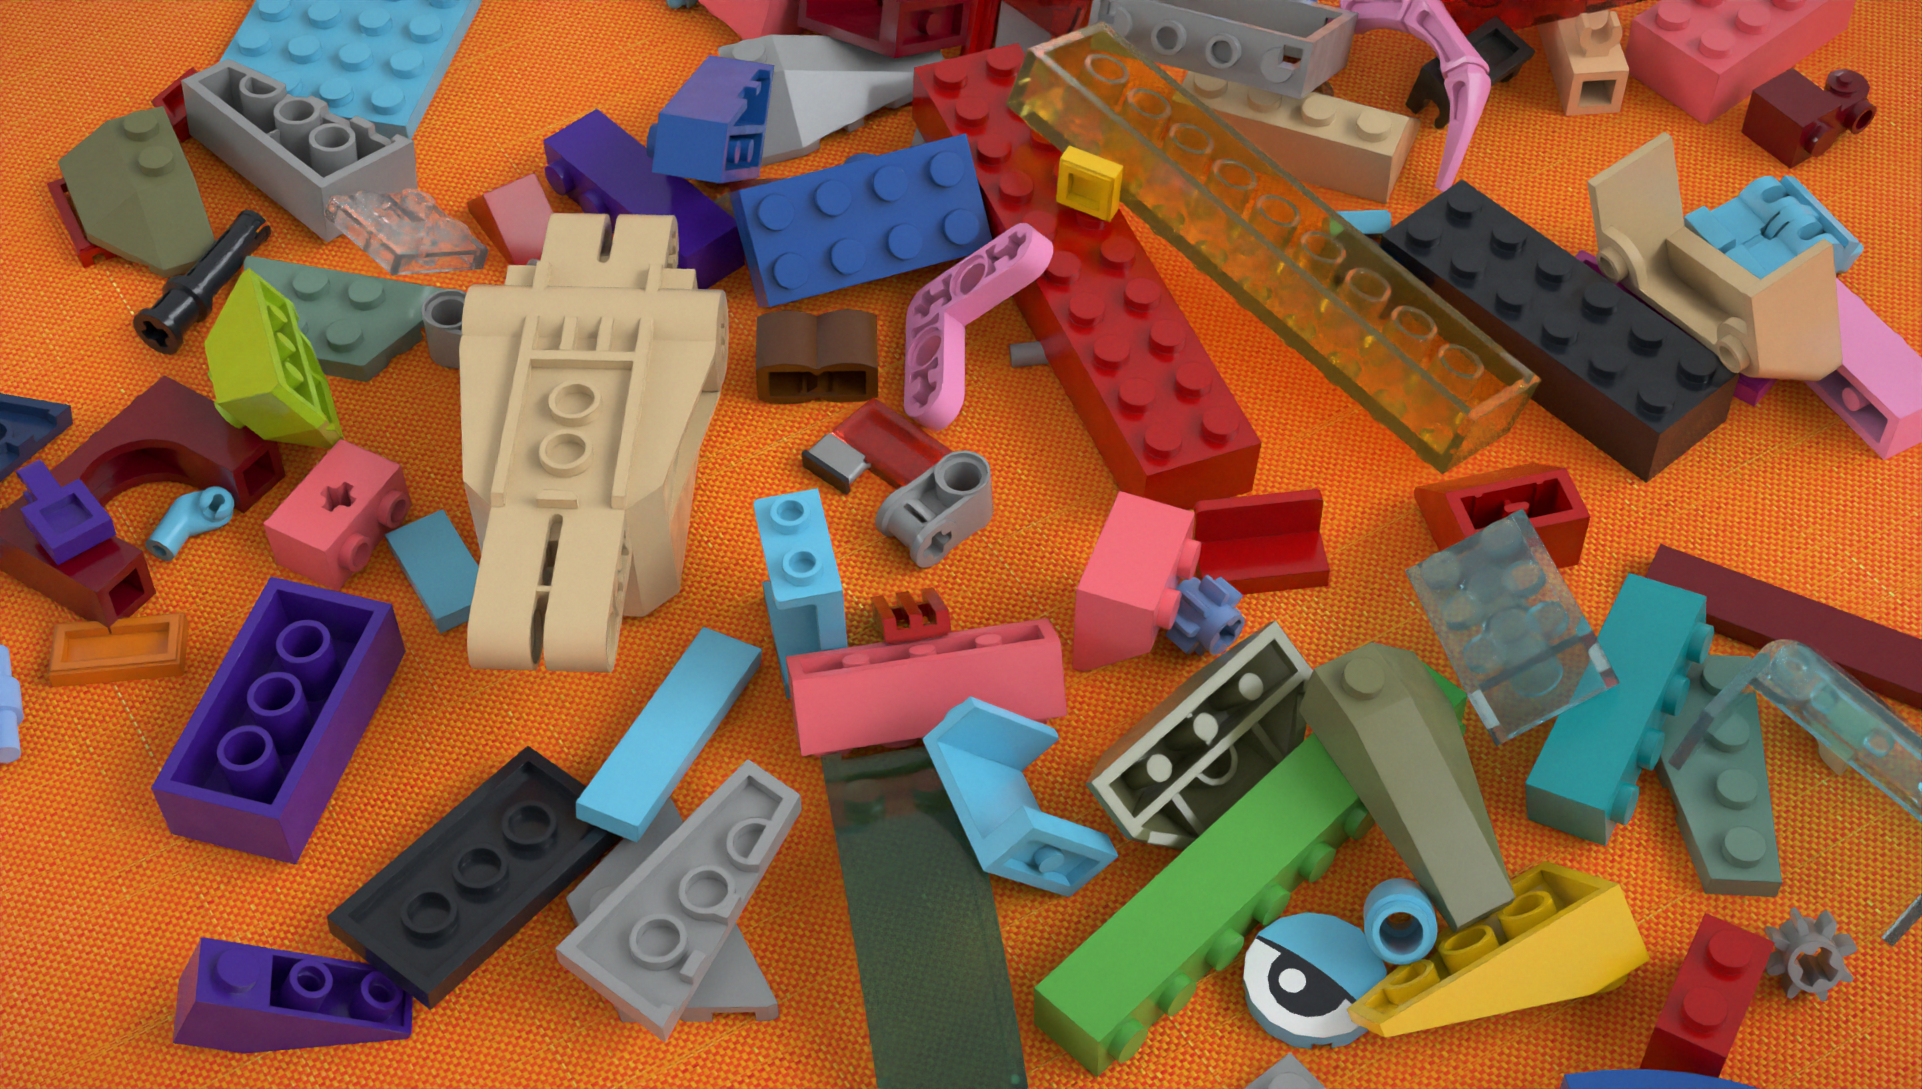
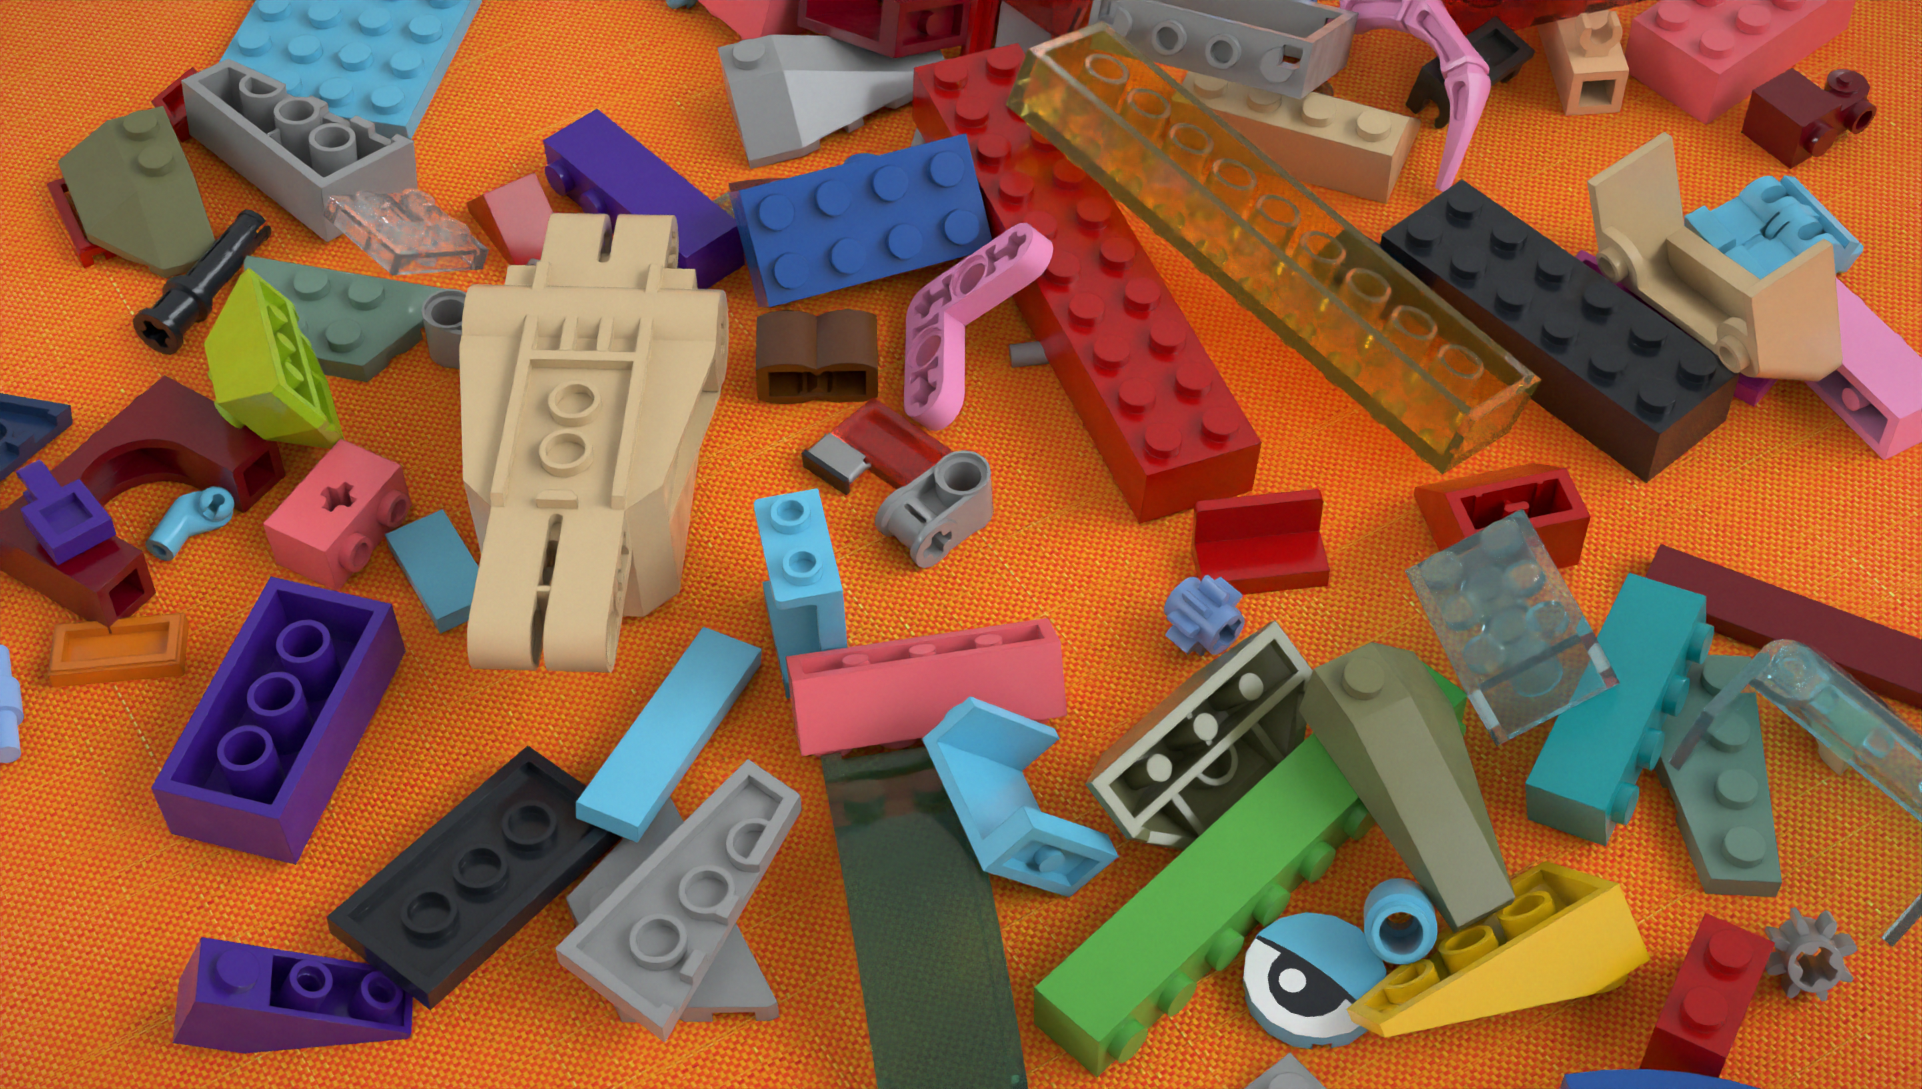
(714, 123): blue wedge -> none
(913, 613): red tile -> none
(1089, 183): yellow tile -> none
(1132, 581): coral slope -> none
(1369, 222): medium azure tile -> none

